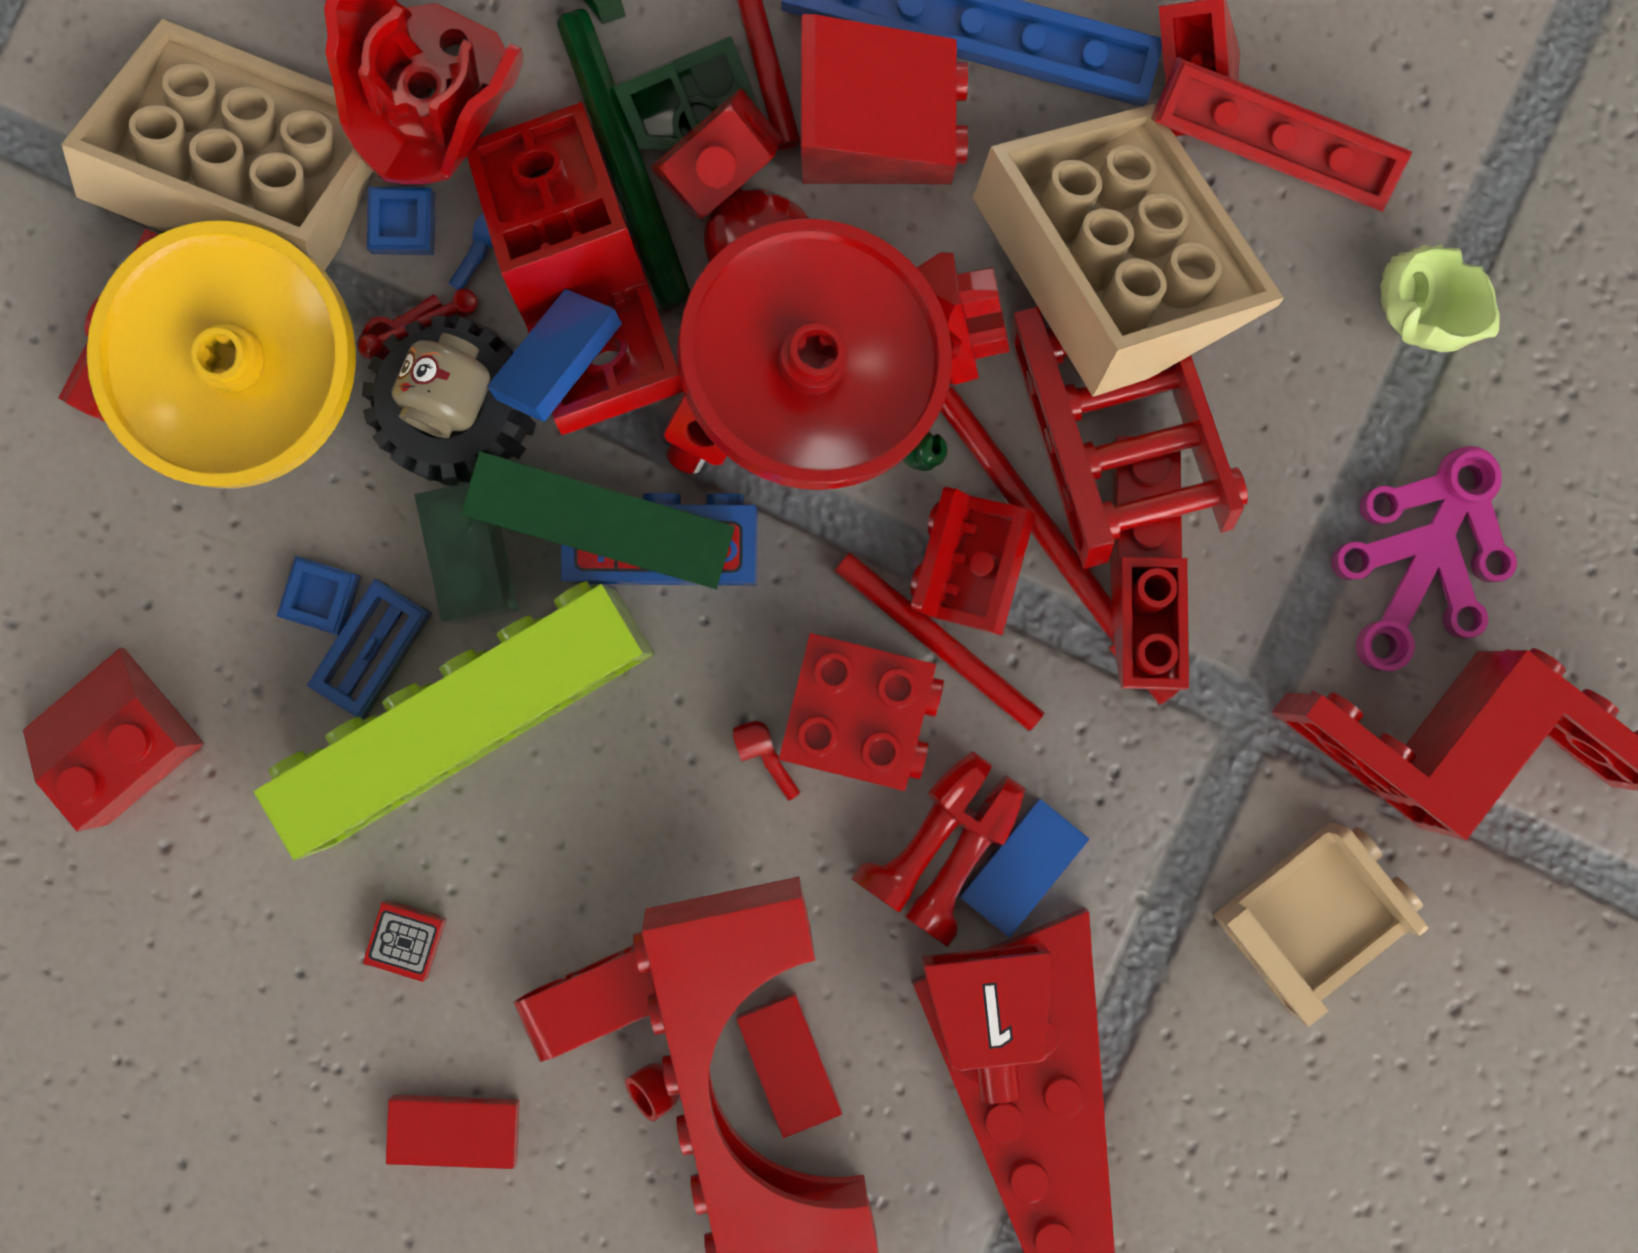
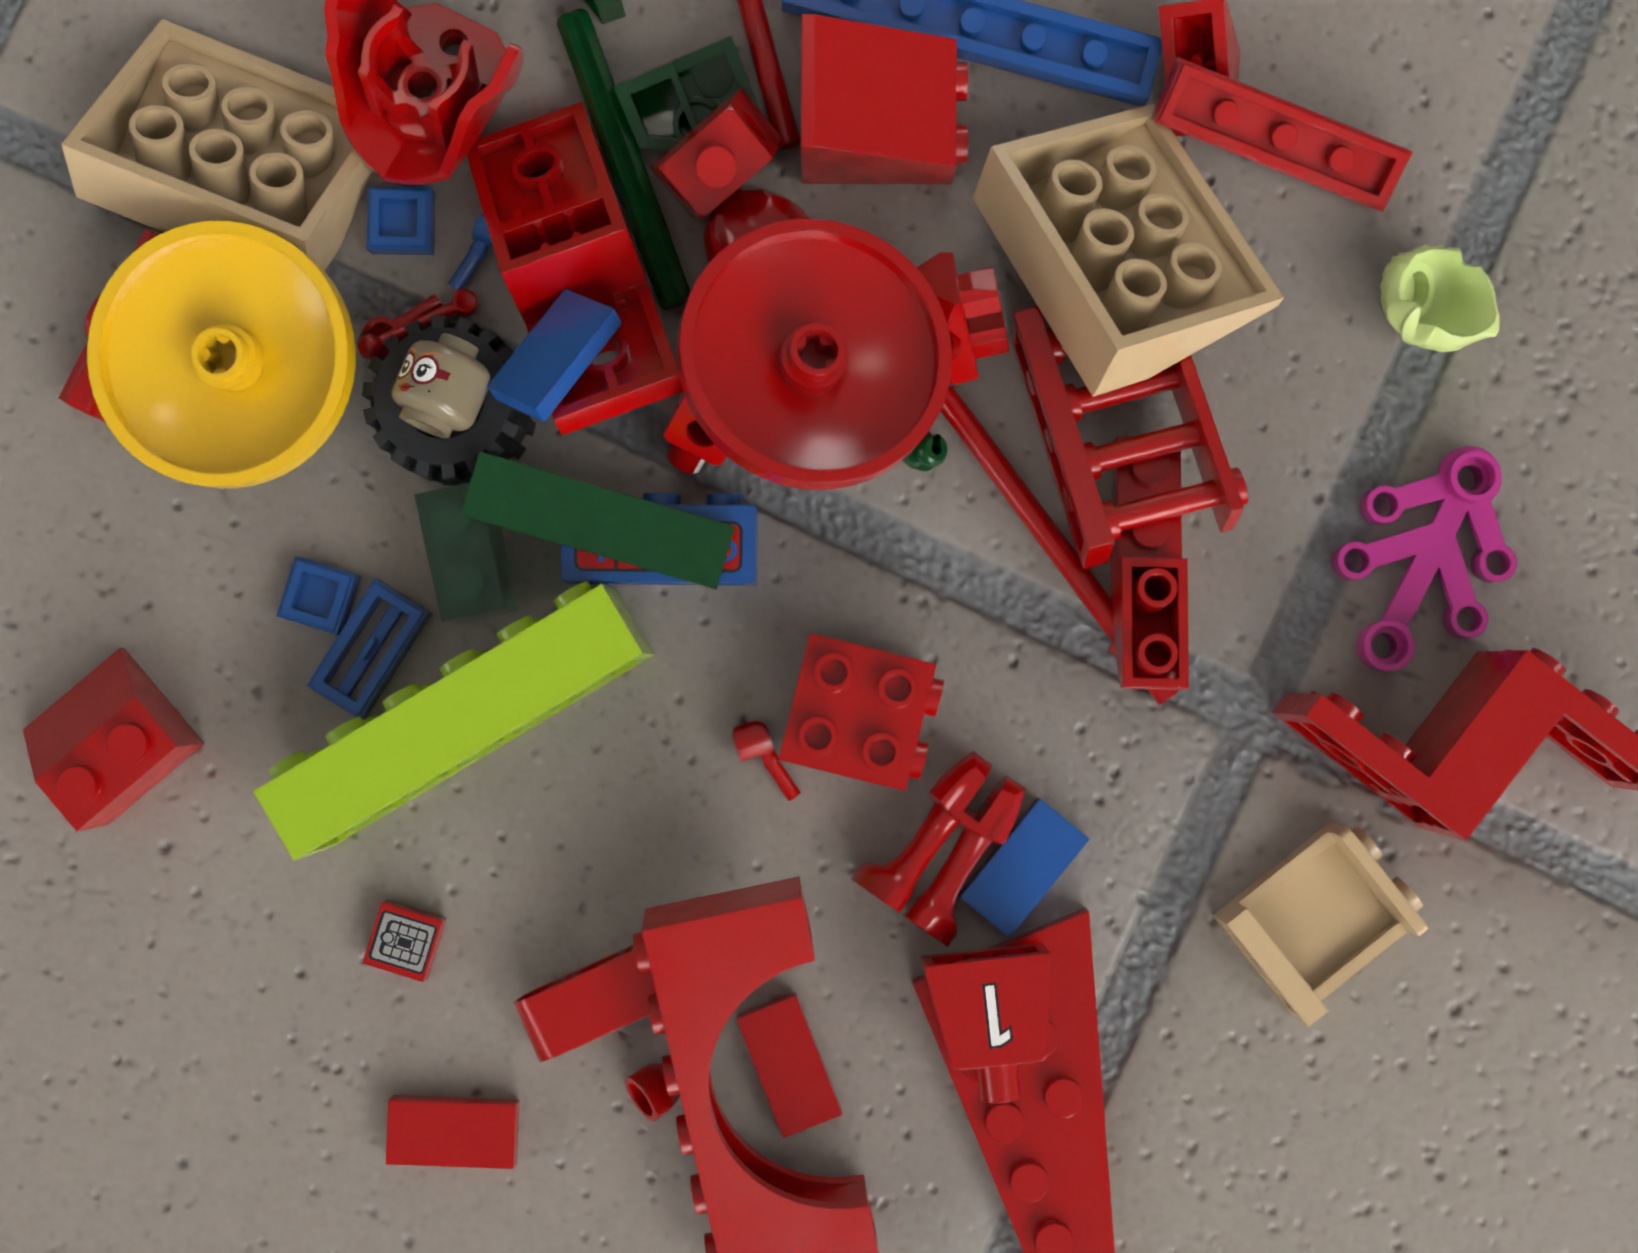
(939, 642): red piece -> none
(971, 561): red bracket -> none

